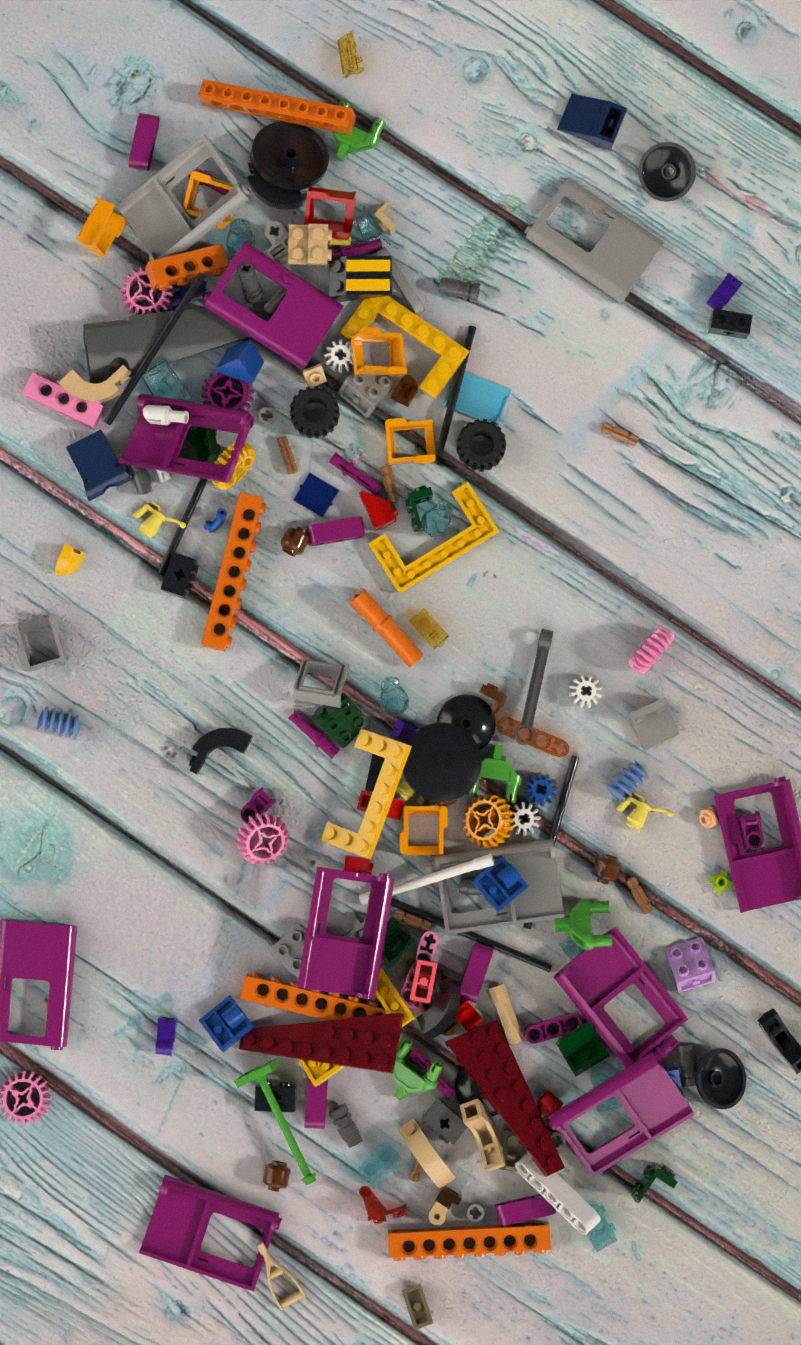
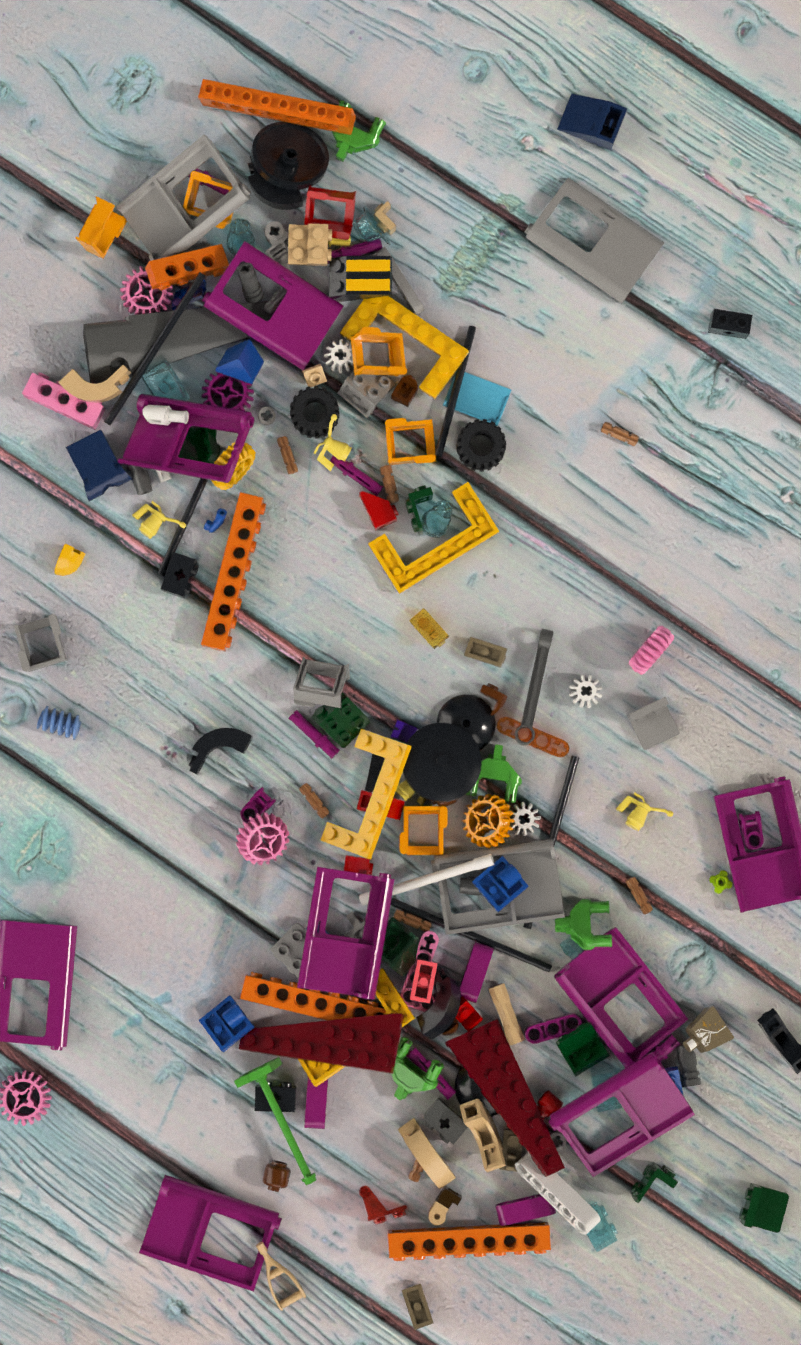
(144, 141): magenta beam -> none
(166, 1035): dark purple leg -> none
(294, 541): reddish brown head -> none
(314, 800): none -> medium nougat axle
(316, 495): clear blue piece -> none
(335, 531): magenta beam -> none
(336, 448): none -> light yellow piece
(346, 1126): dark grey axle -> none
(348, 56): clear yellow plate -> none
(380, 1164): clear light blue bracket -> none
(385, 626): orange piece -> none
(393, 697): clear light blue hair -> none
(456, 288): dark grey axle -> none
(470, 1215): light grey bush -> none
(485, 652): none -> dark tan plate
(540, 796): blue gear -> none
(606, 868): reddish brown head -> none
(627, 781): medium blue piece -> none
(655, 175): black dish -> none
(690, 965): lavender bracket -> none
(707, 1031): none -> dark tan torso
(708, 817): light nougat plate -> none
(724, 292): dark purple leg -> none
(727, 1075): black dish -> none
(764, 1208): none -> dark green bracket

